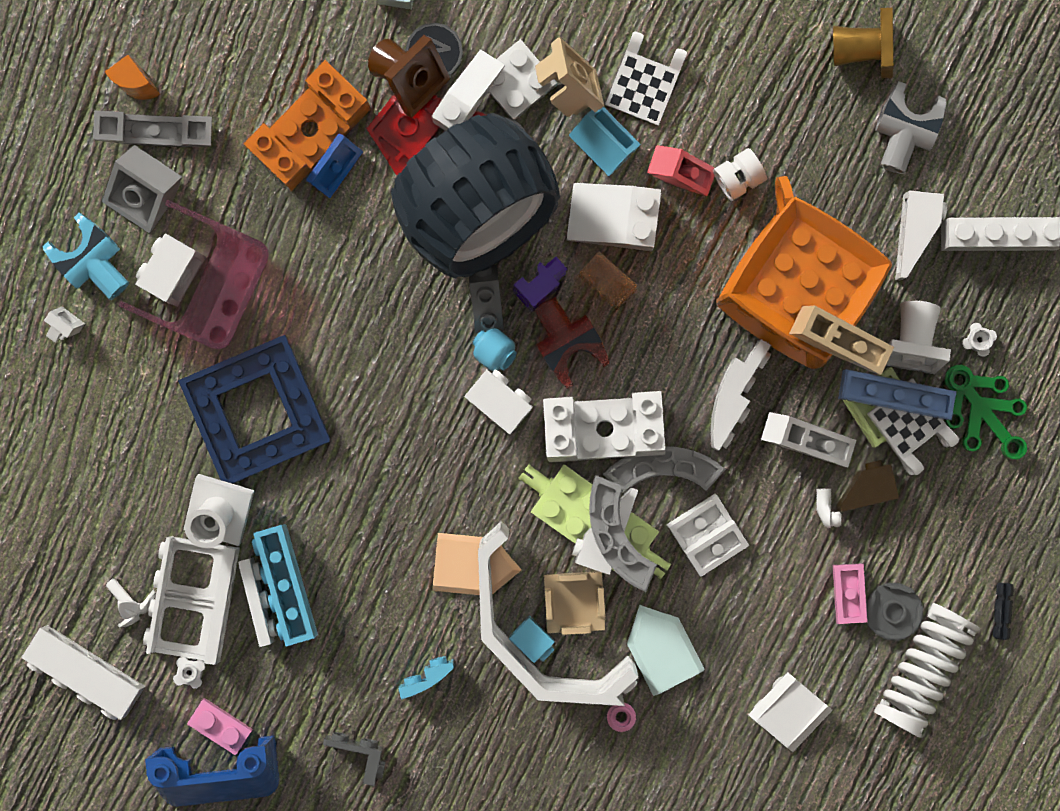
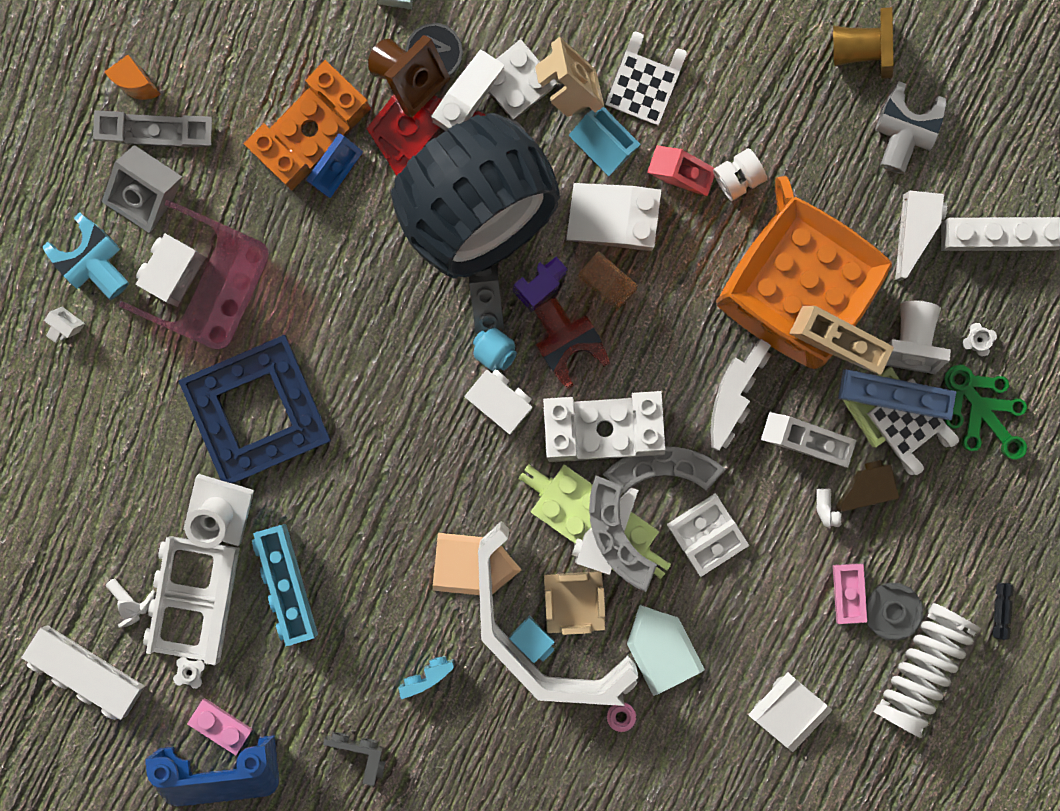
(257, 601): white plate -> none

